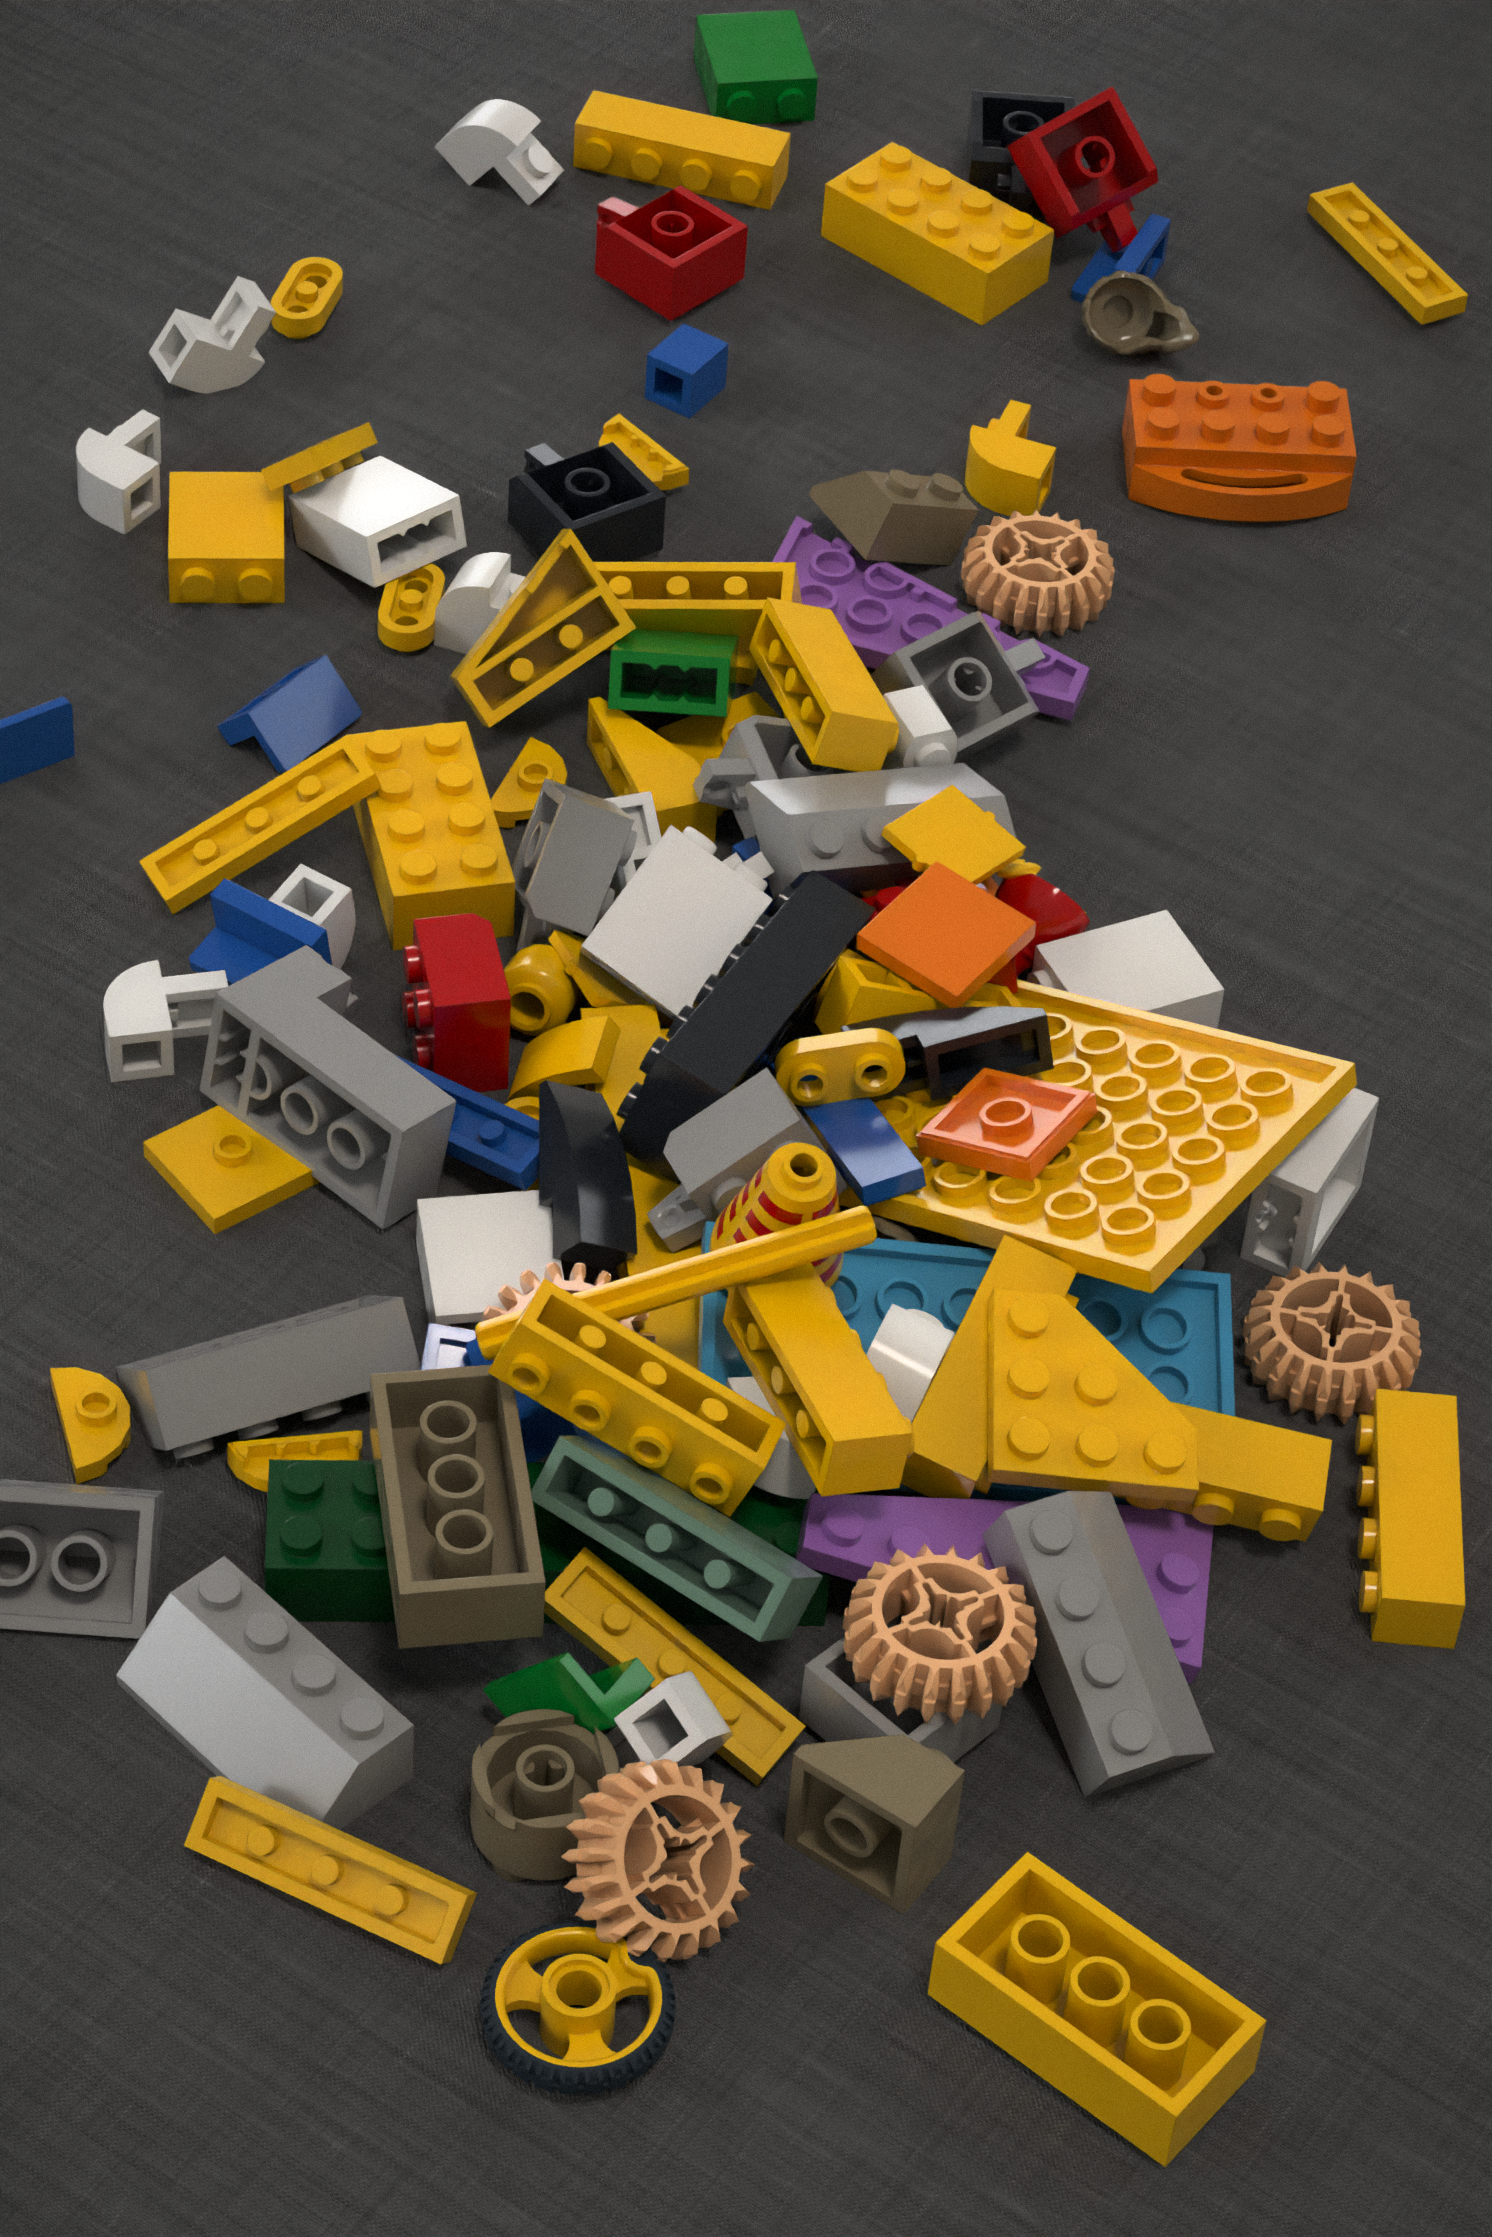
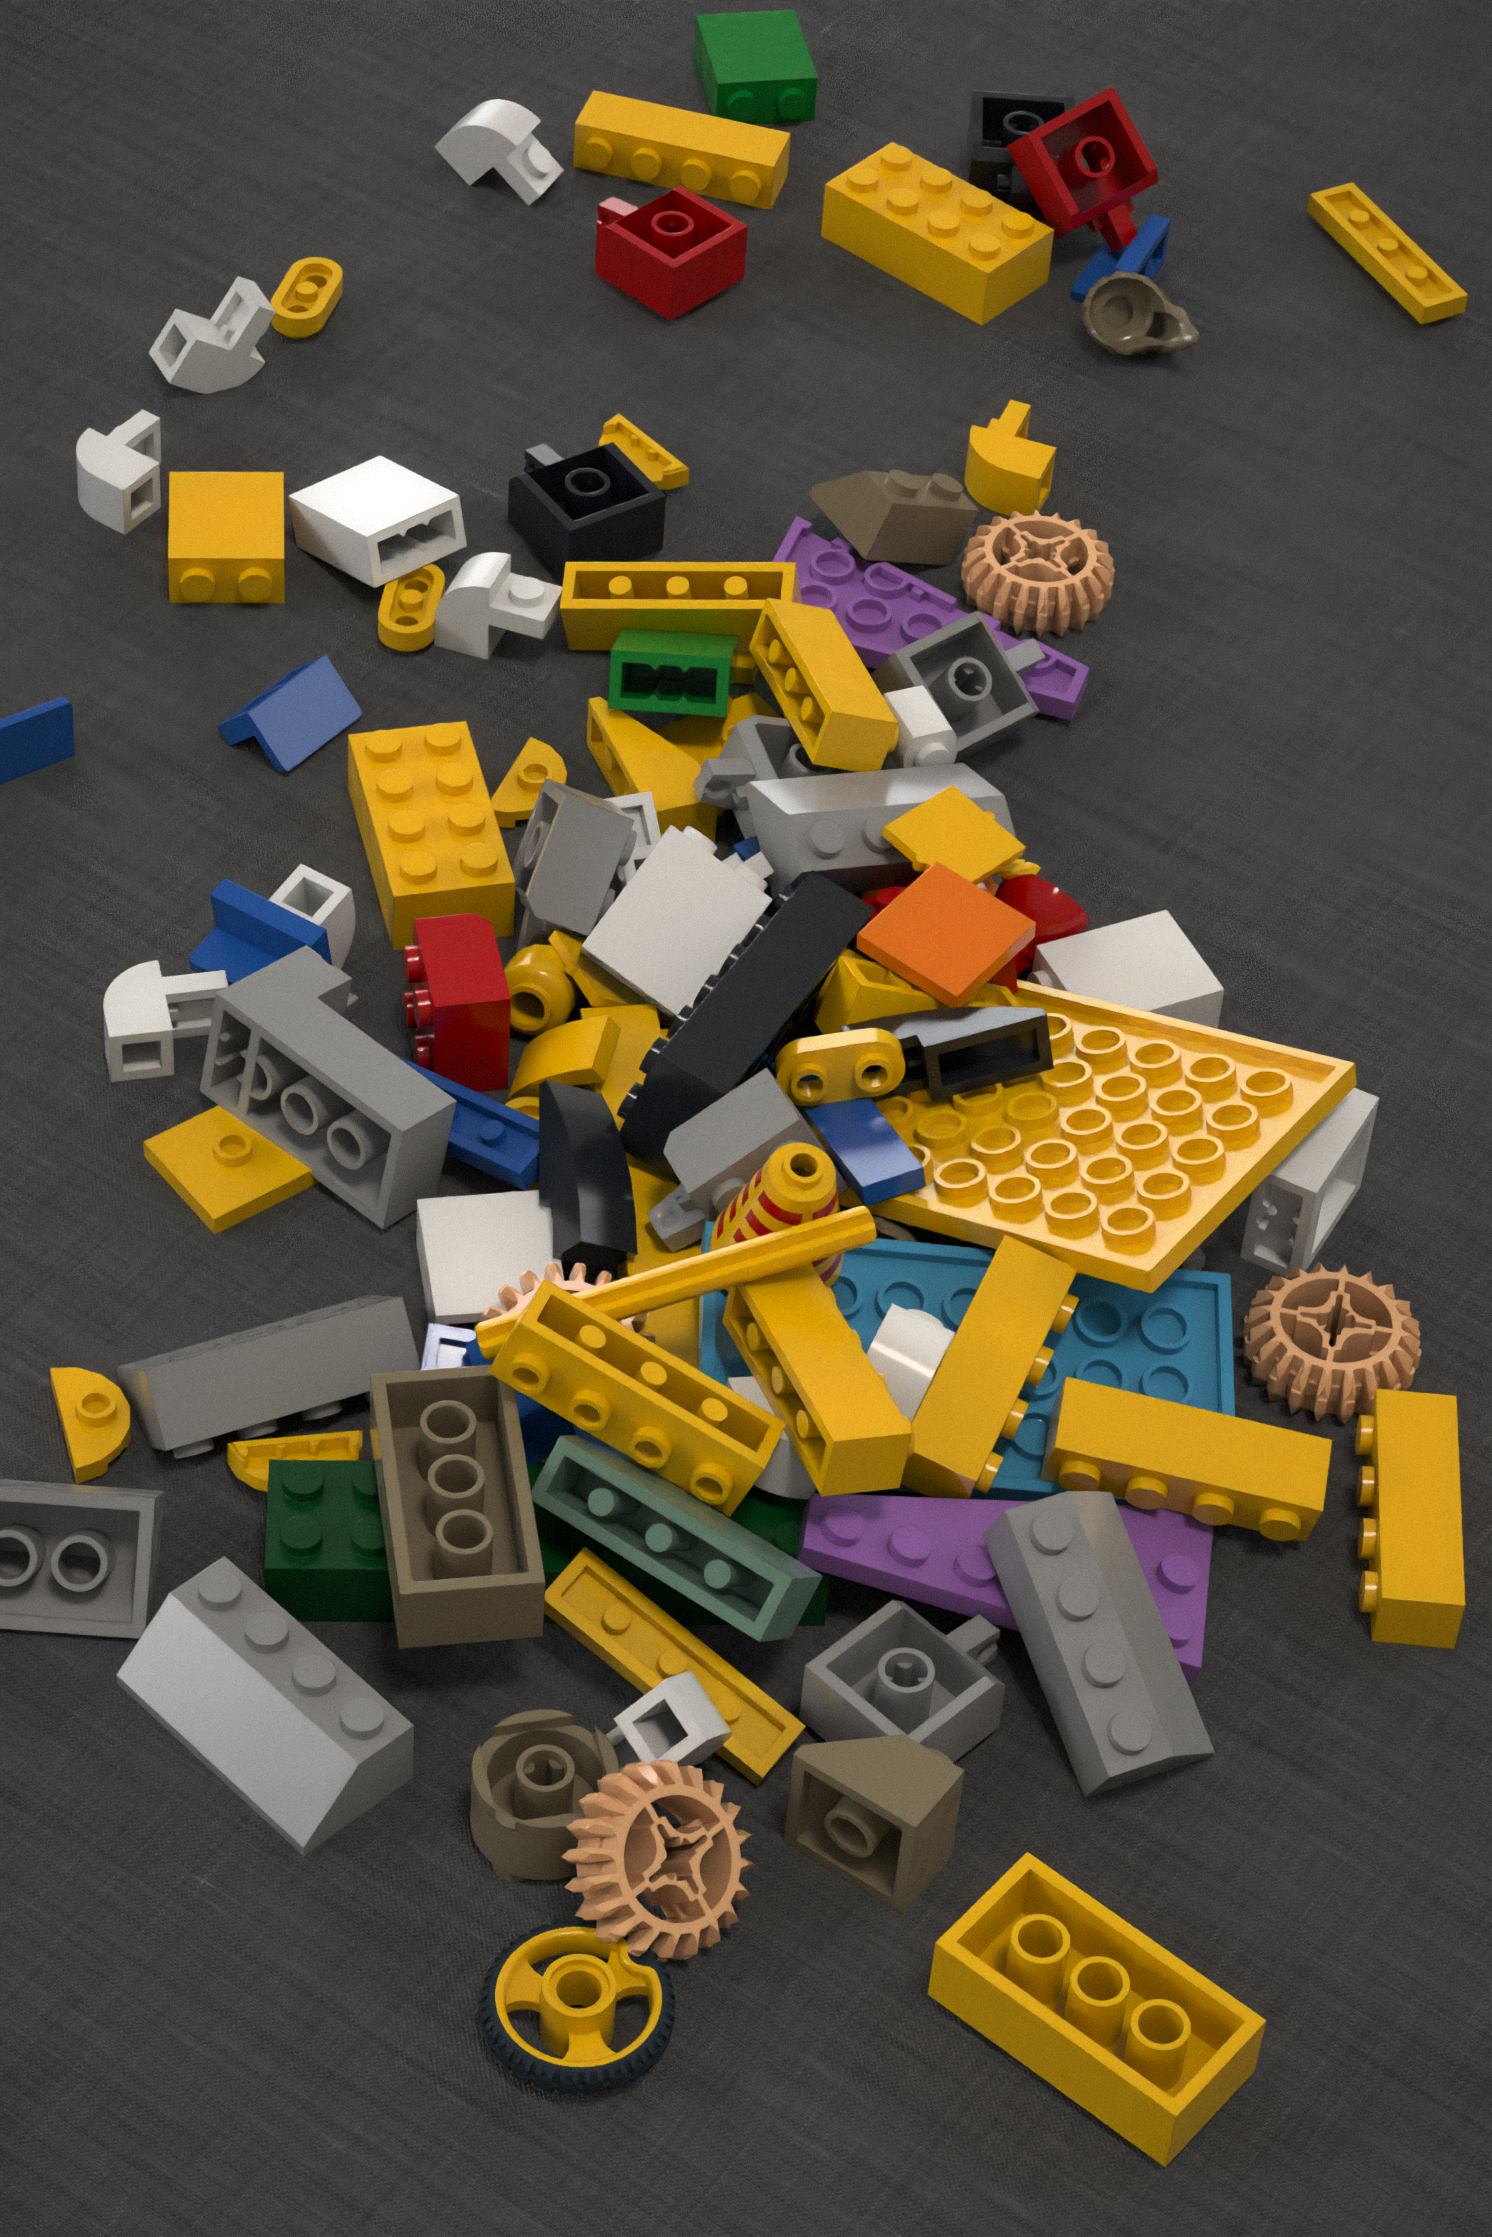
(260, 824): yellow plate -> none
(320, 460): yellow plate -> none
(330, 1869): yellow plate -> none
(542, 632): yellow wedge -> none
(566, 1687): green panel -> none
(686, 370): blue brick -> none
(931, 1654): light nougat gear -> none
(1007, 1124): orange tile -> none
(1075, 1409): yellow plate -> none
(1238, 448): orange piece -> none

